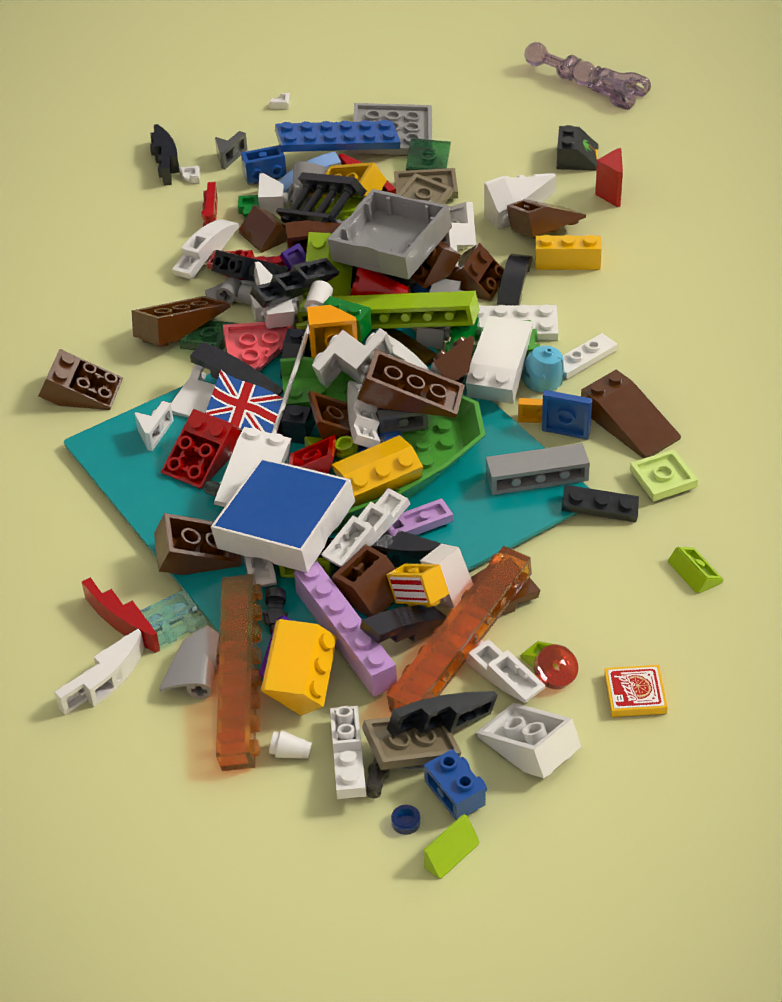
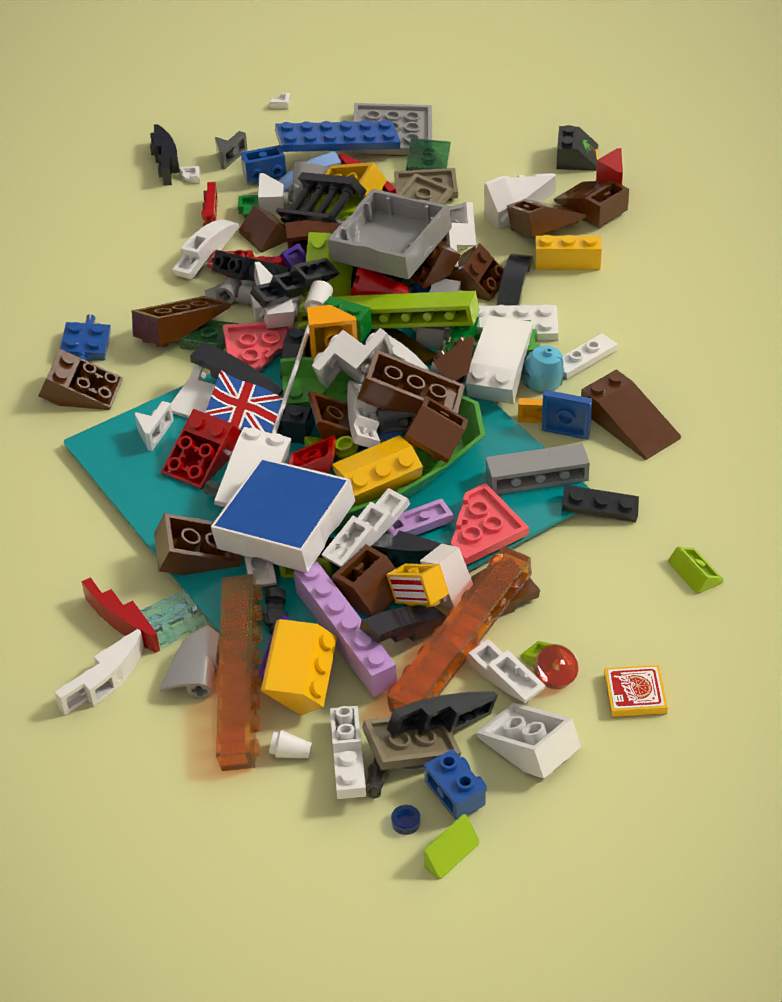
(86, 339): none -> blue plate
(435, 429): none -> reddish brown slope
(485, 524): none -> coral plate
(596, 199): none -> reddish brown slope
(601, 80): piece -> none
(663, 475): yellowish green plate -> none

